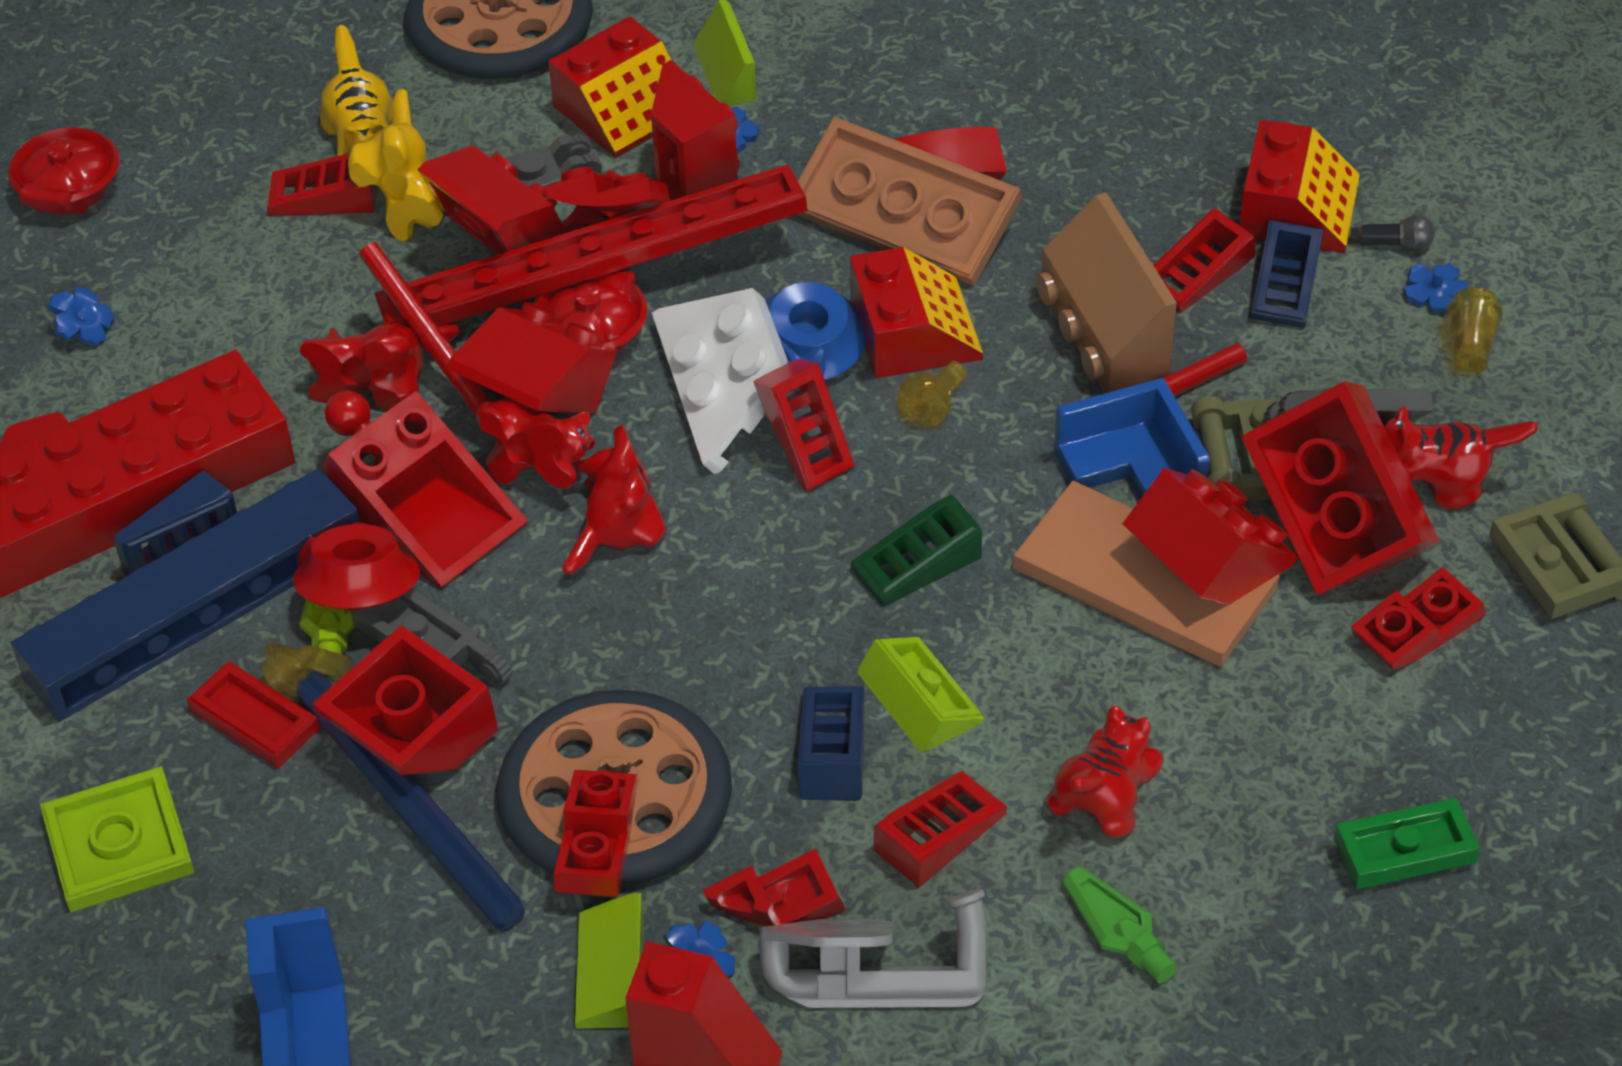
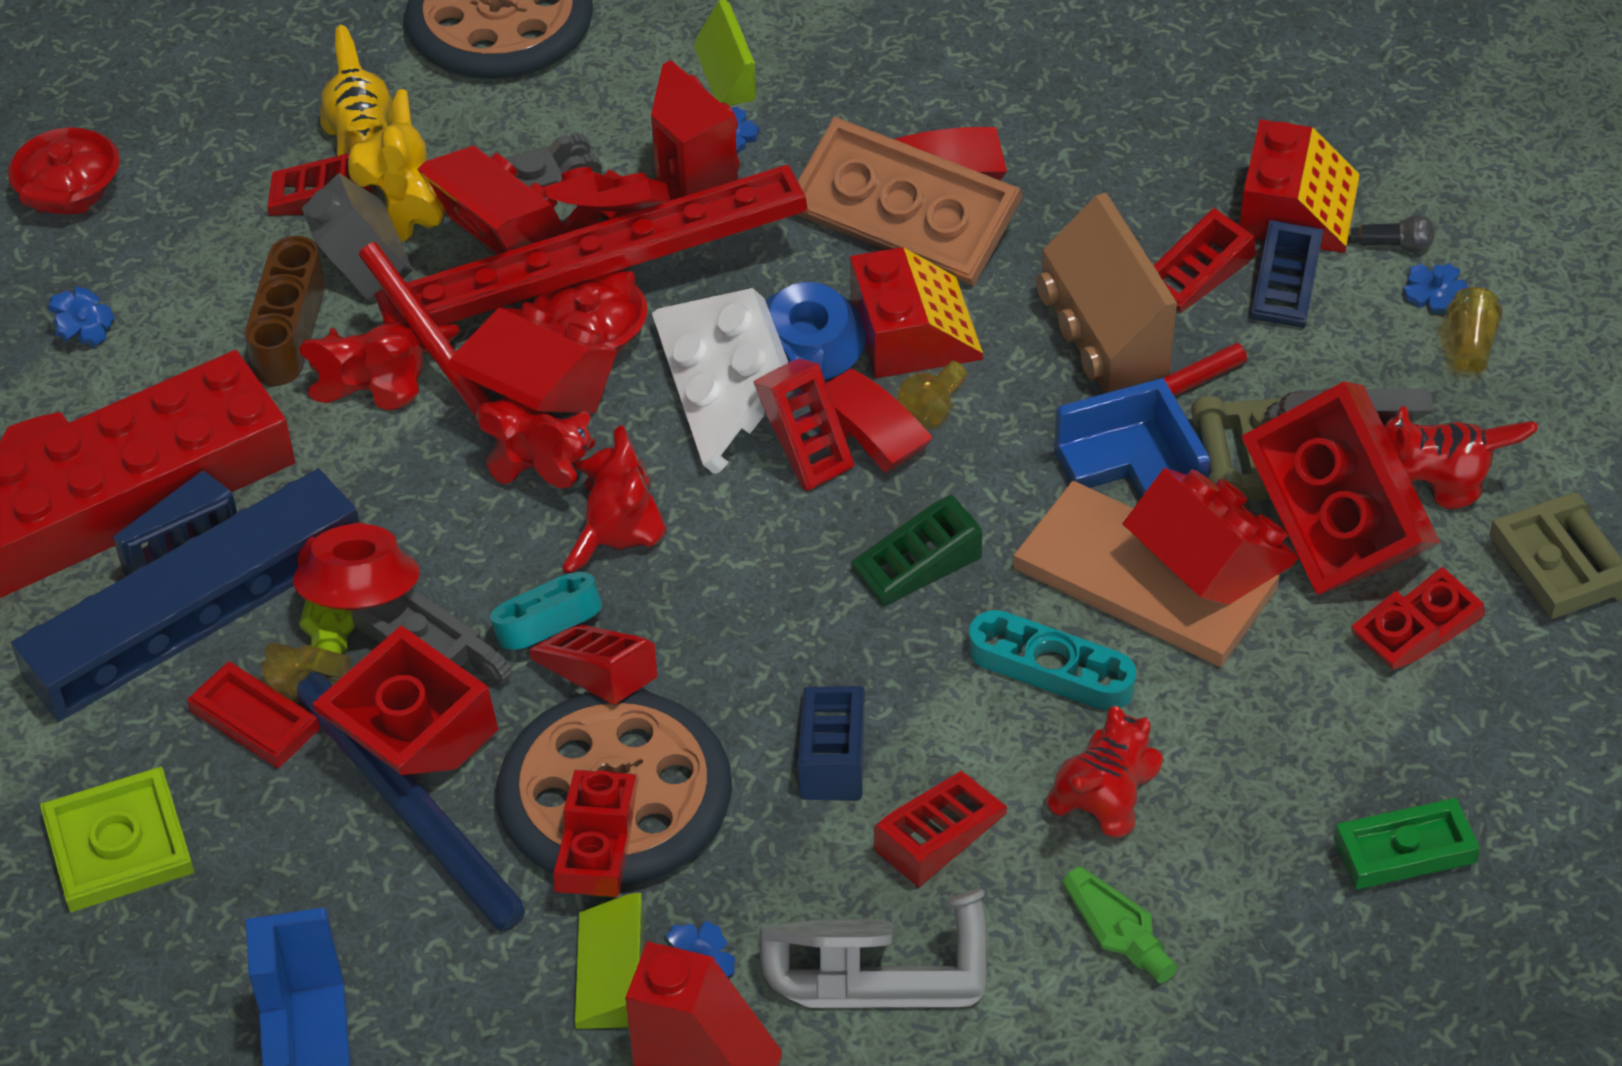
(285, 310): none -> reddish brown beam
(345, 221): none -> dark grey slope
(419, 484): red slope -> none
(546, 610): none -> teal beam
(599, 660): none -> red slope
(610, 85): red slope -> none
(784, 895): red slope -> none
(876, 420): none -> red slope
(917, 691): lime slope -> none
(1041, 639): none -> teal beam

